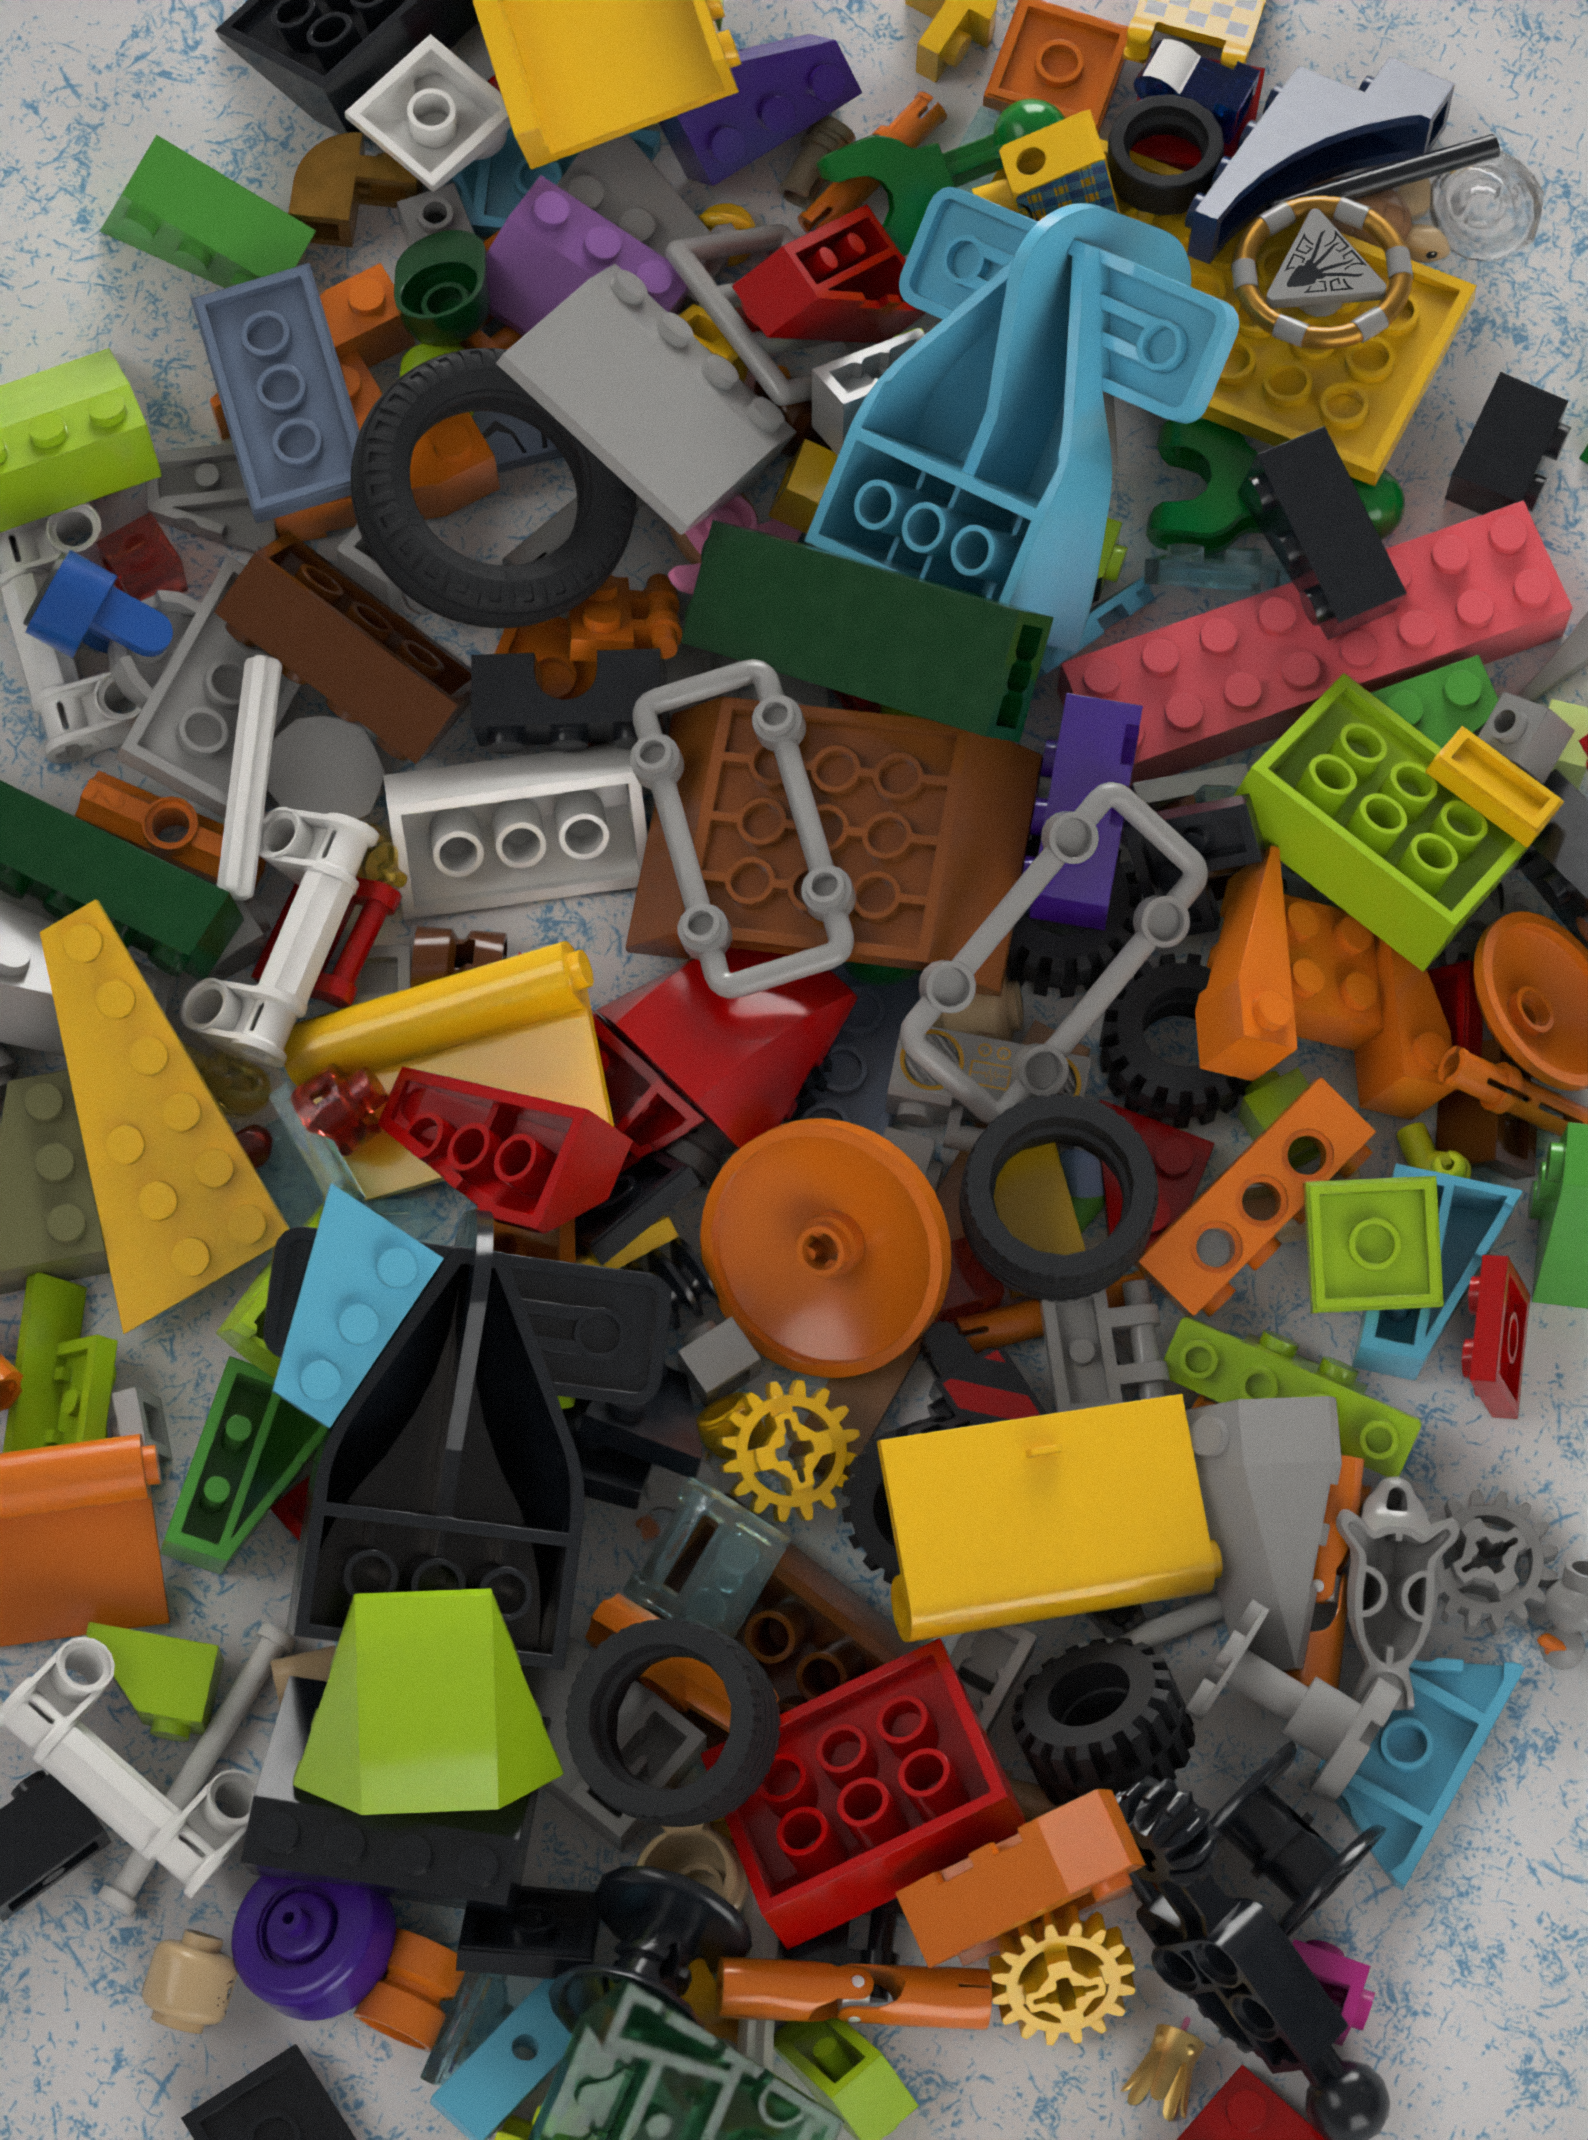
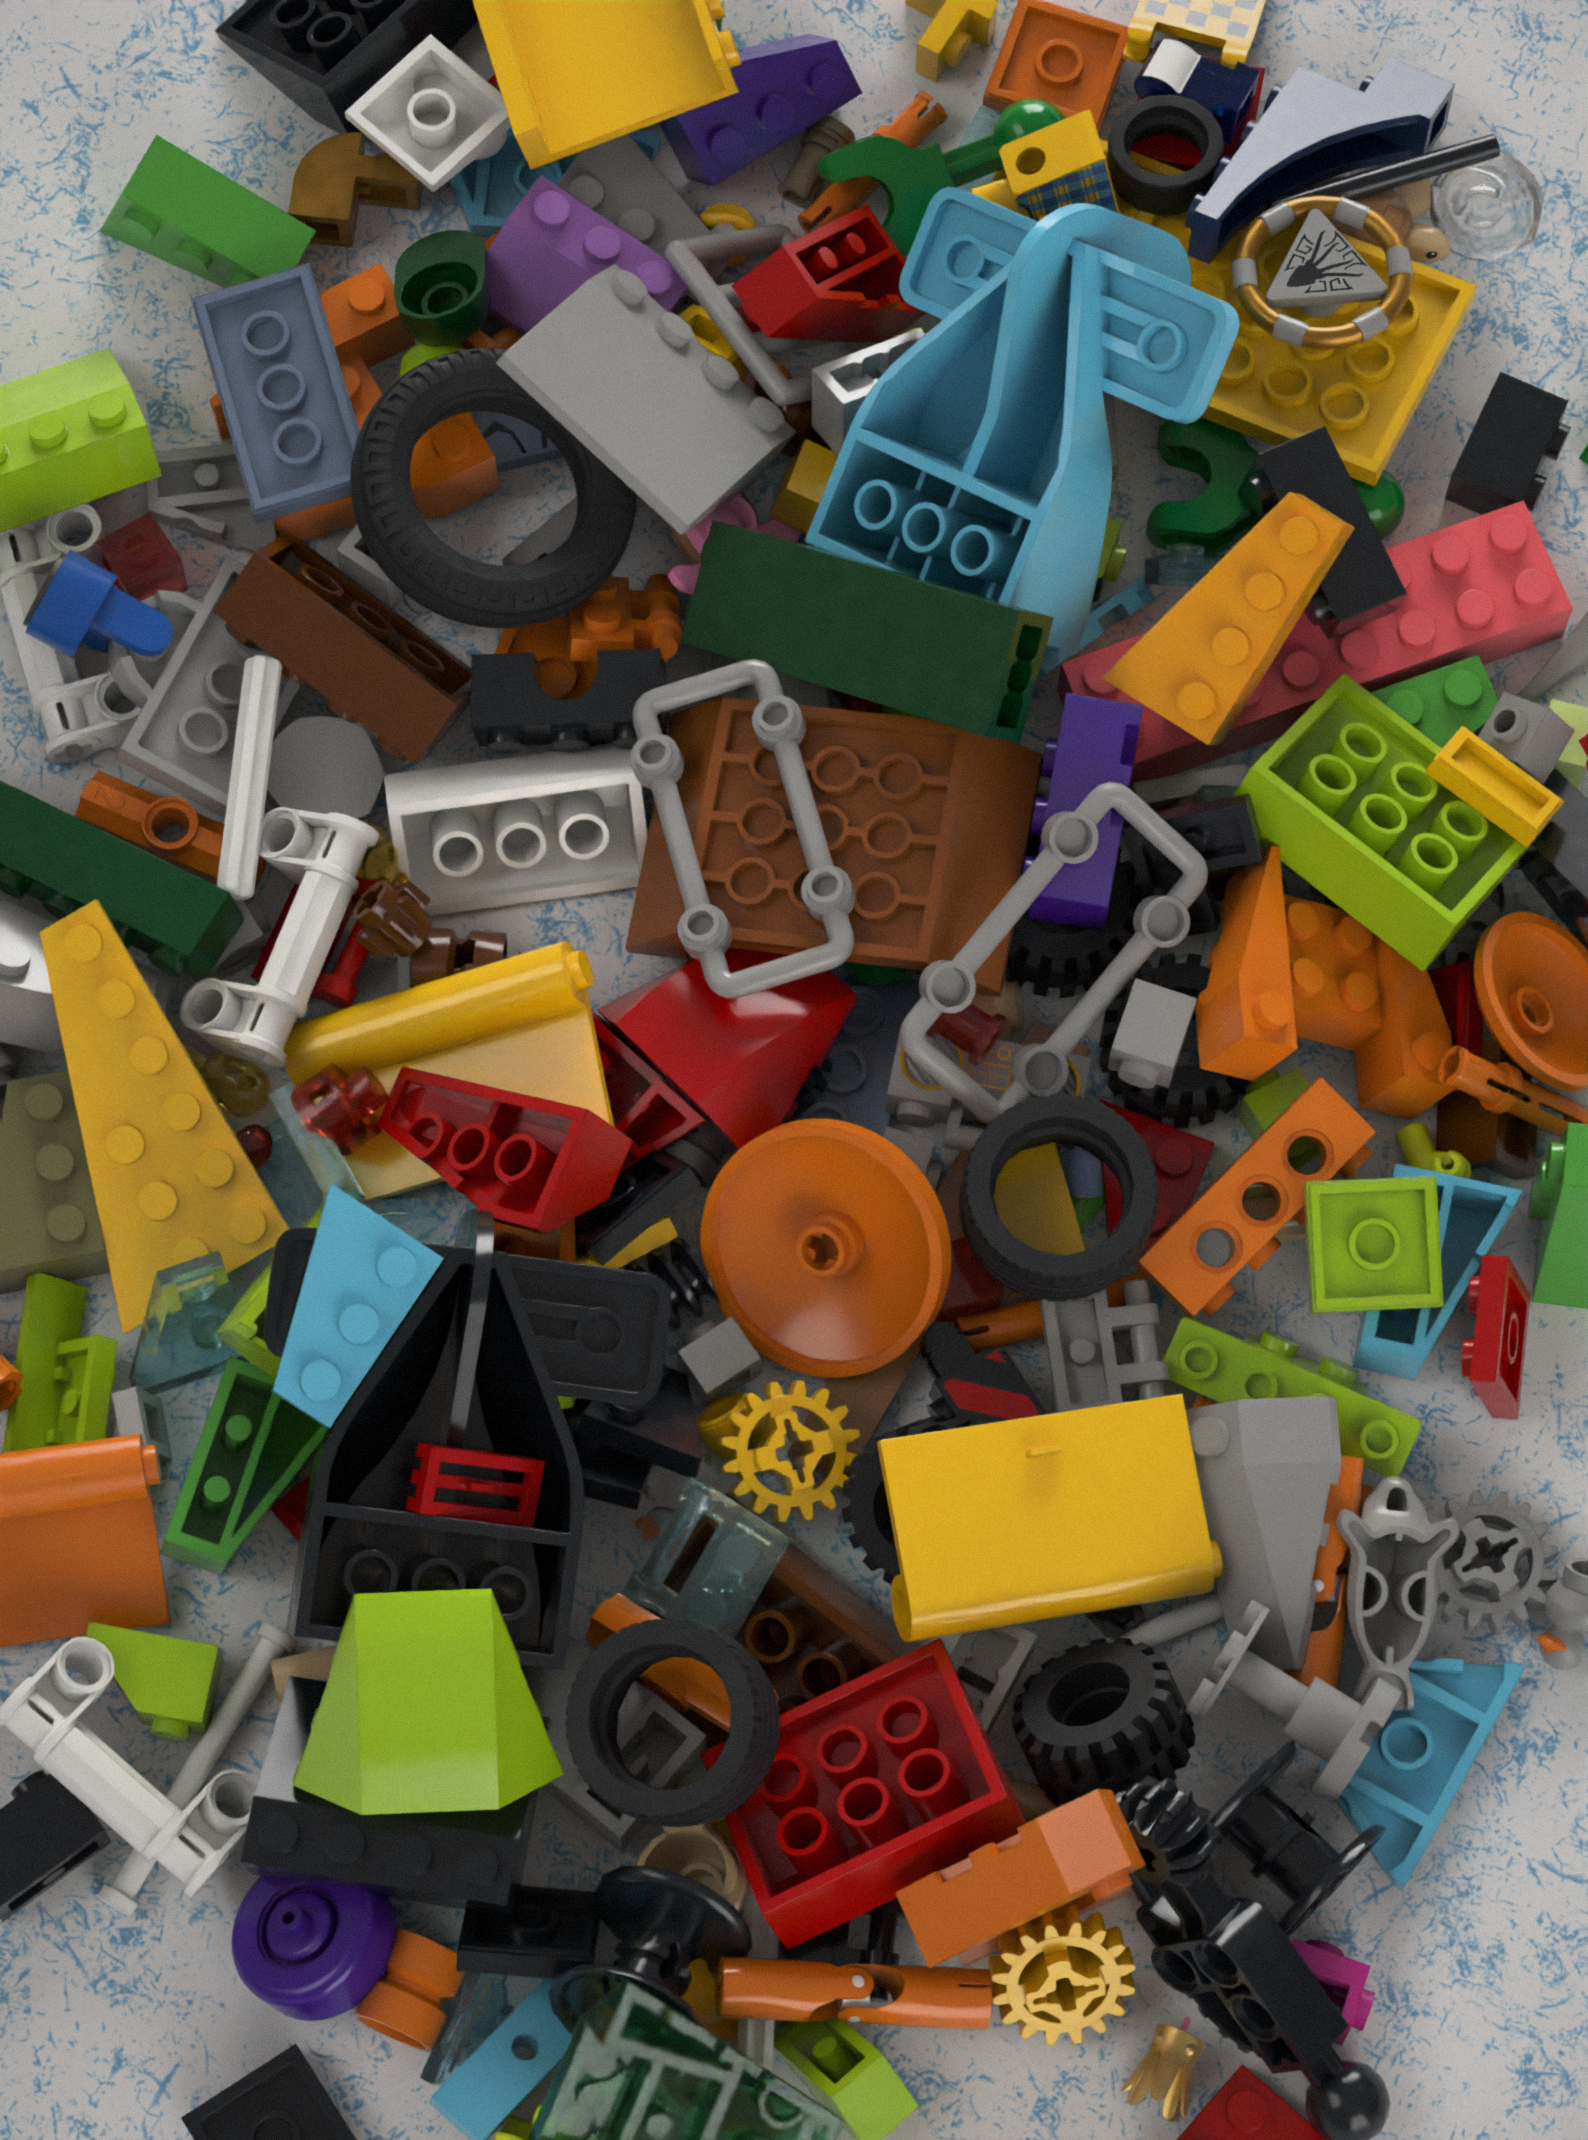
(181, 1326): none -> clear light blue wing
(189, 1982): tan head -> none
(392, 918): none -> reddish brown gear
(421, 212): light grey plate -> none
(429, 1478): none -> red tile
(970, 1031): none -> clear red bush
(1151, 1035): none -> light grey brick
(1229, 627): none -> light orange wedge

